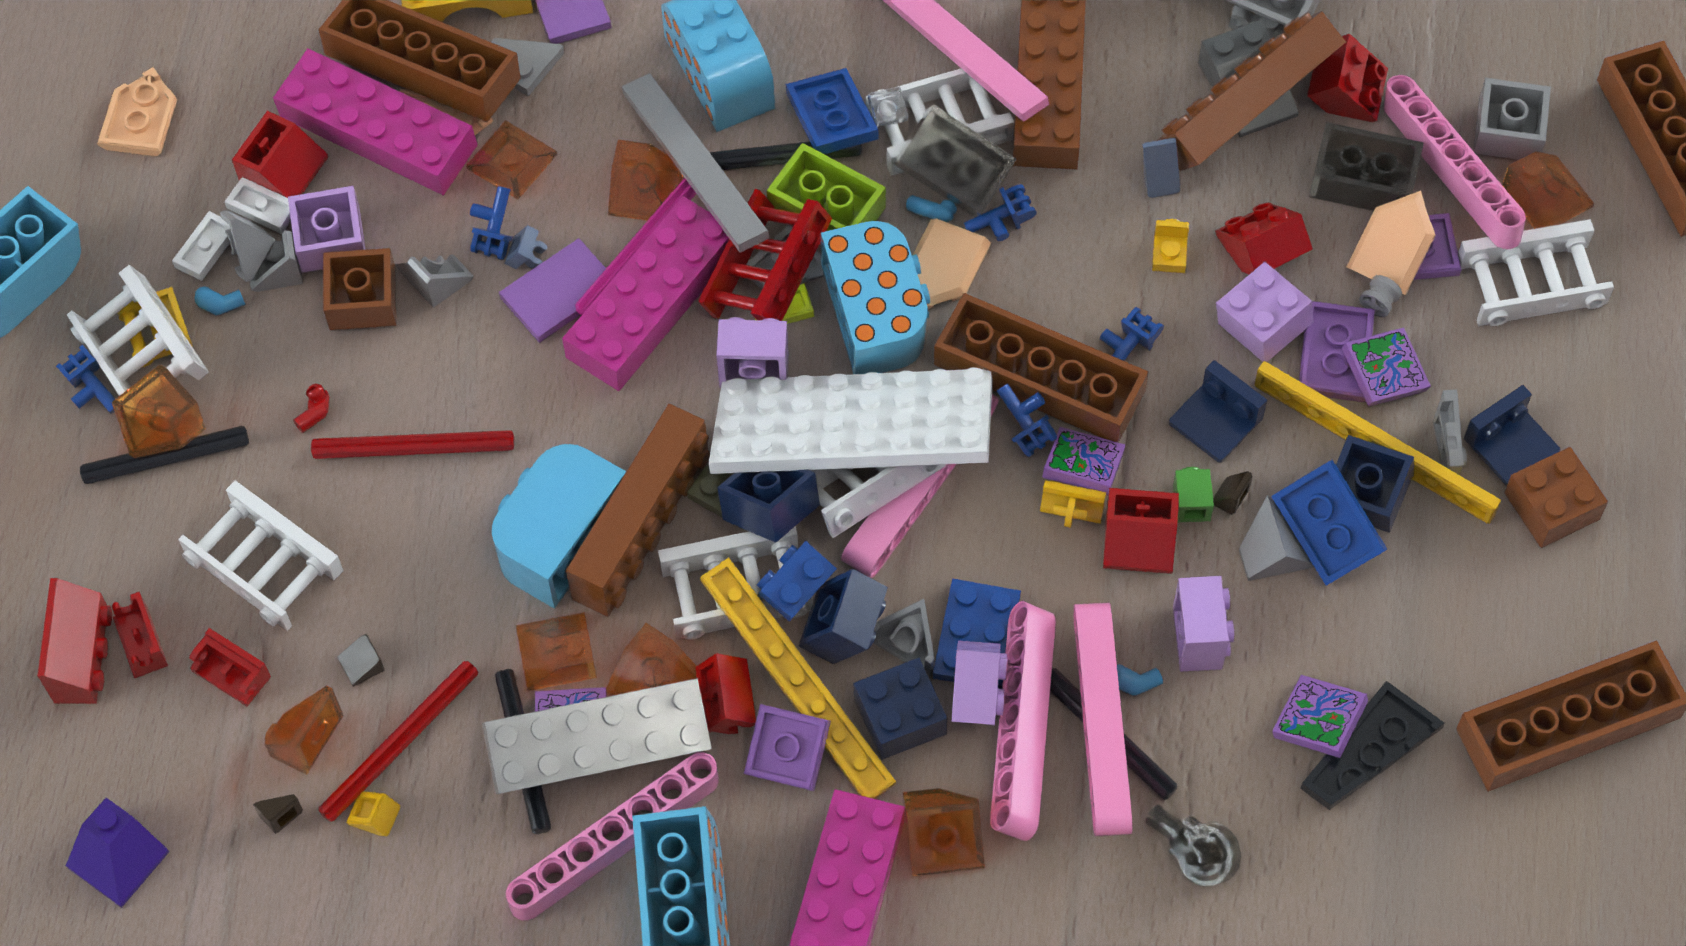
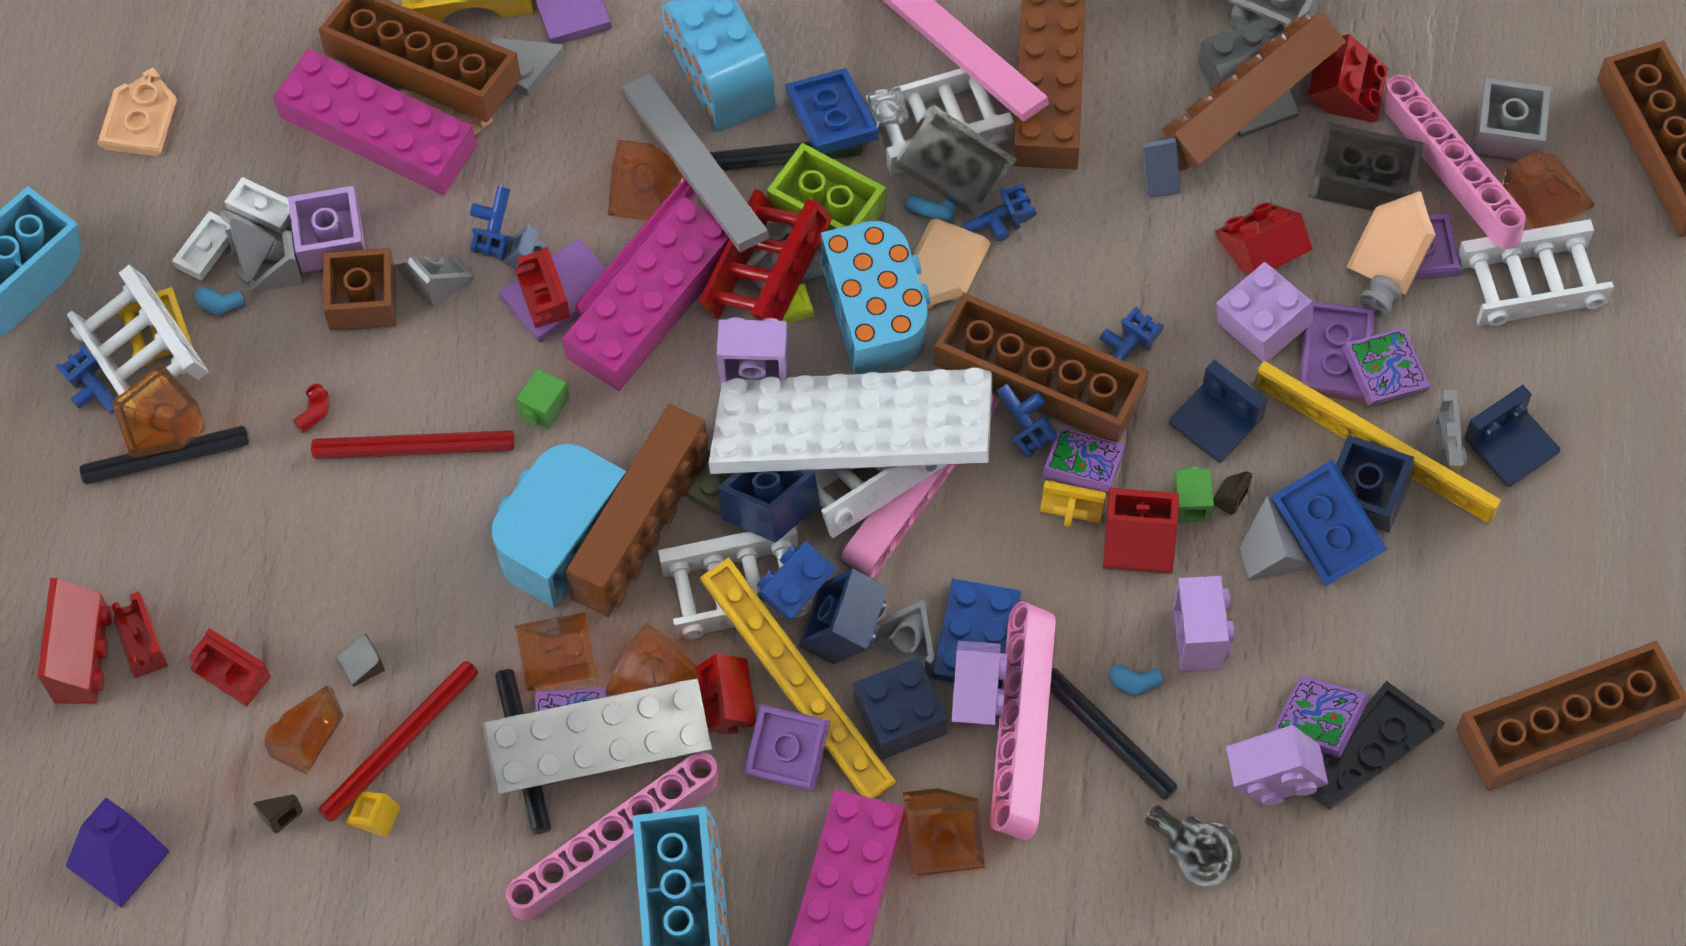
(268, 523): white fence -> none
(279, 156): red slope -> none
(511, 159): clear orange slope -> none
(542, 288): none -> red hinge
(542, 399): none -> bright green brick
(1102, 720): bright pink beam -> none
(1170, 246): yellow bracket -> none
(1277, 766): none -> lavender brick
(1555, 497): dark orange brick -> none

